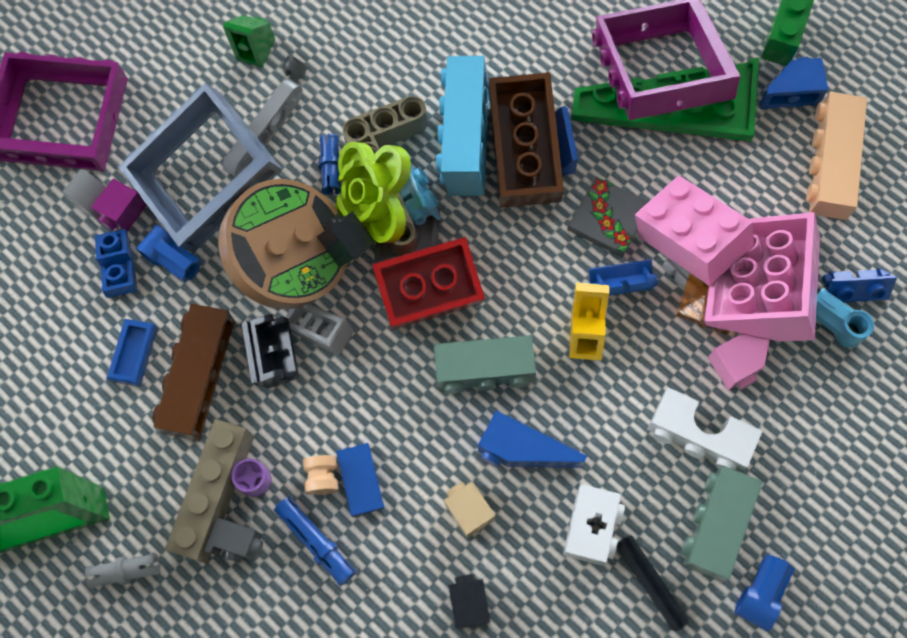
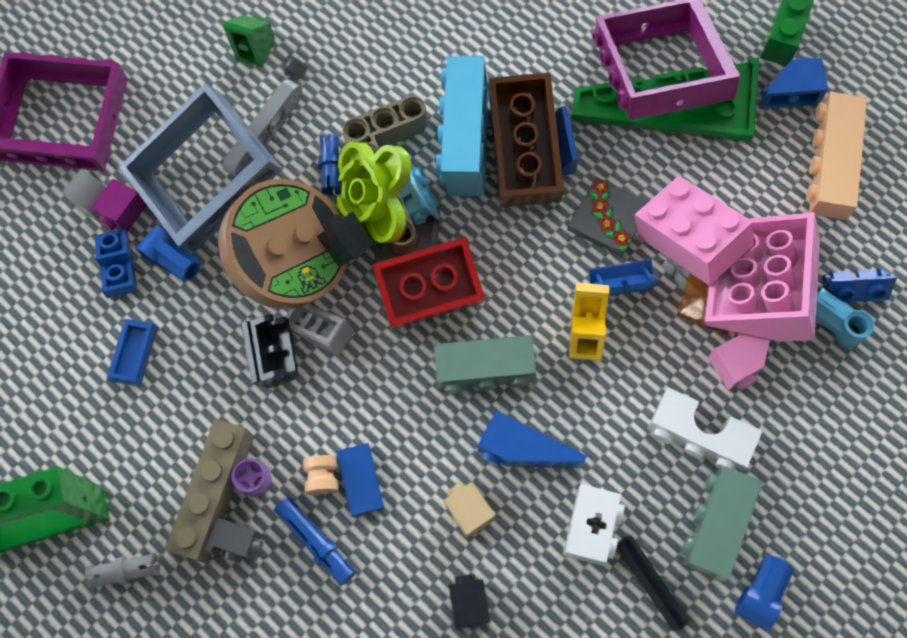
(194, 372): reddish brown brick -> none

